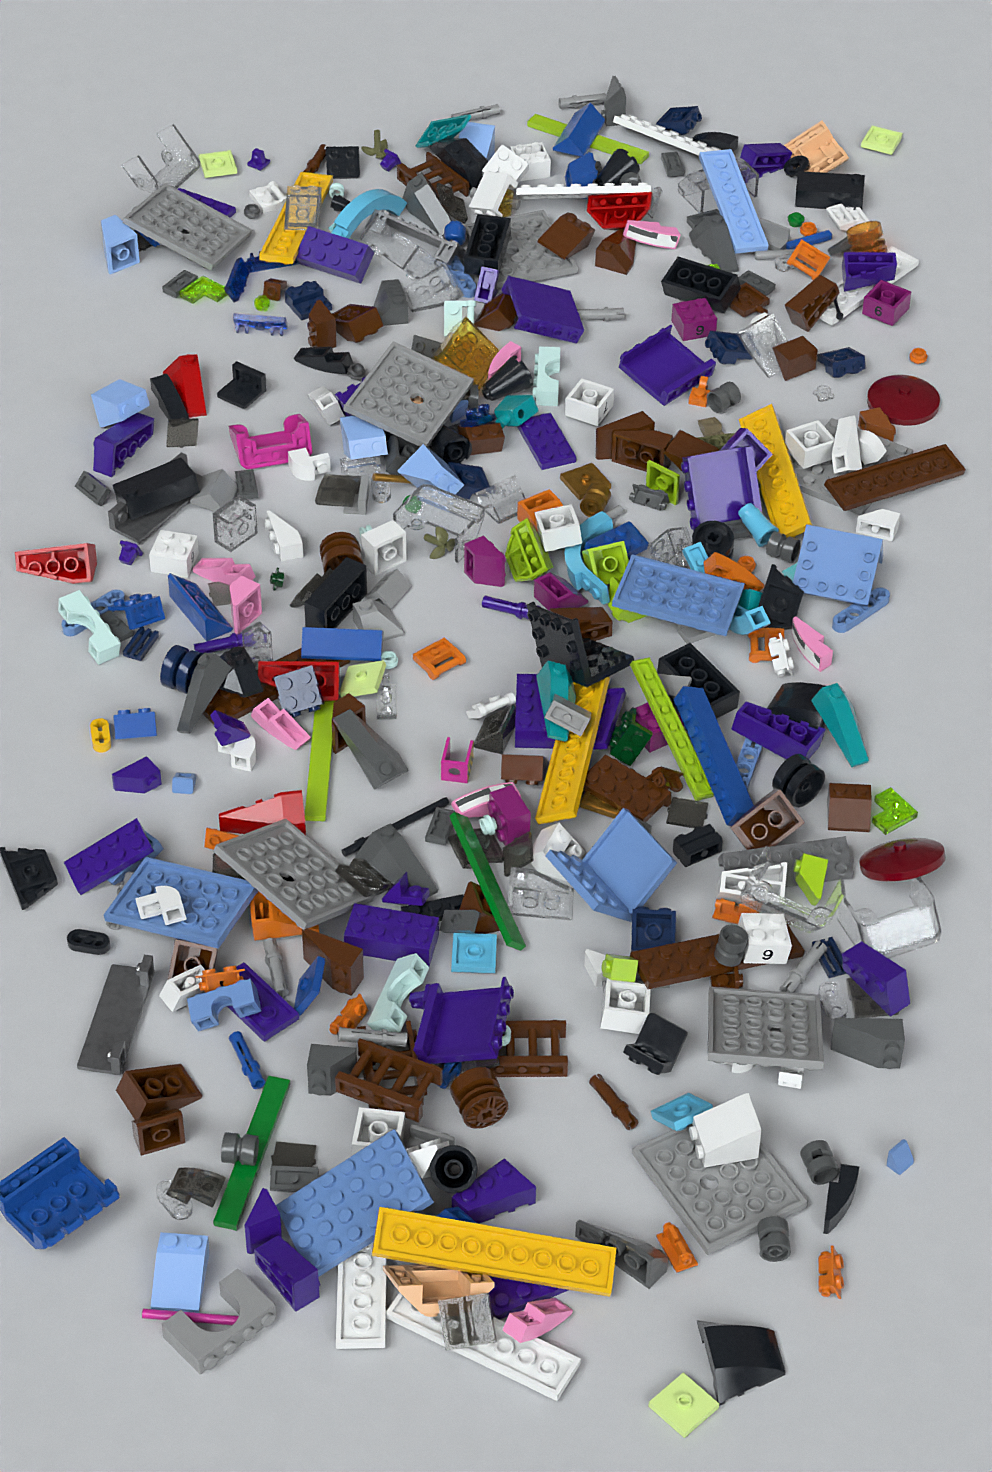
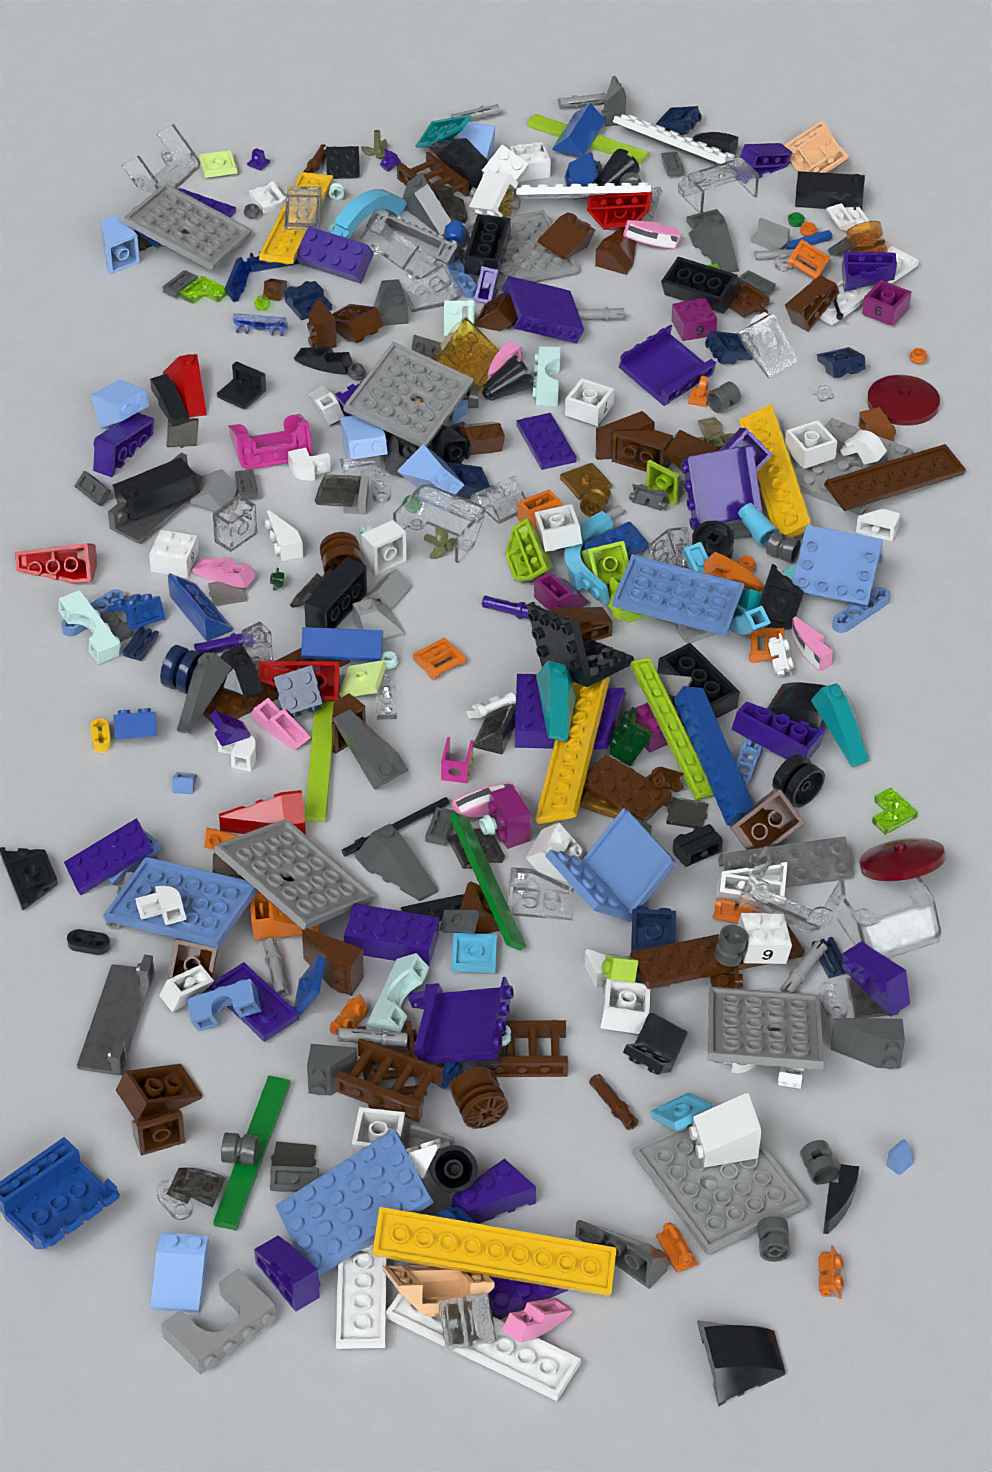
(129, 552): dark purple brick -> none
(137, 777): dark purple slope -> none
(195, 1317): dark pink bar -> none
(211, 979): orange hinge -> none
(245, 602): bright pink slope -> none
(254, 1077): blue pin -> none
(262, 1222): dark purple slope -> none
(339, 203): black cone -> none
(364, 877): clear smoke slope -> none
(389, 478): pearl gold bar -> none
(404, 894): dark purple slope -> none
(478, 418): clear blue plate -> none
(484, 562): magenta slope -> none
(515, 410): teal torso -> none
(518, 853): clear smoke piece -> none
(522, 768): reddish brown slope -> none
(568, 715): light grey panel -> none
(683, 1405): yellowish green plate -> none
(733, 201): light blue plate -> none
(794, 162): black gear -> none
(796, 357): reddish brown slope -> none
(811, 876): lime slope -> none
(846, 448): white slope -> none
(849, 807): reddish brown slope -> none
(881, 140): yellowish green plate -> none

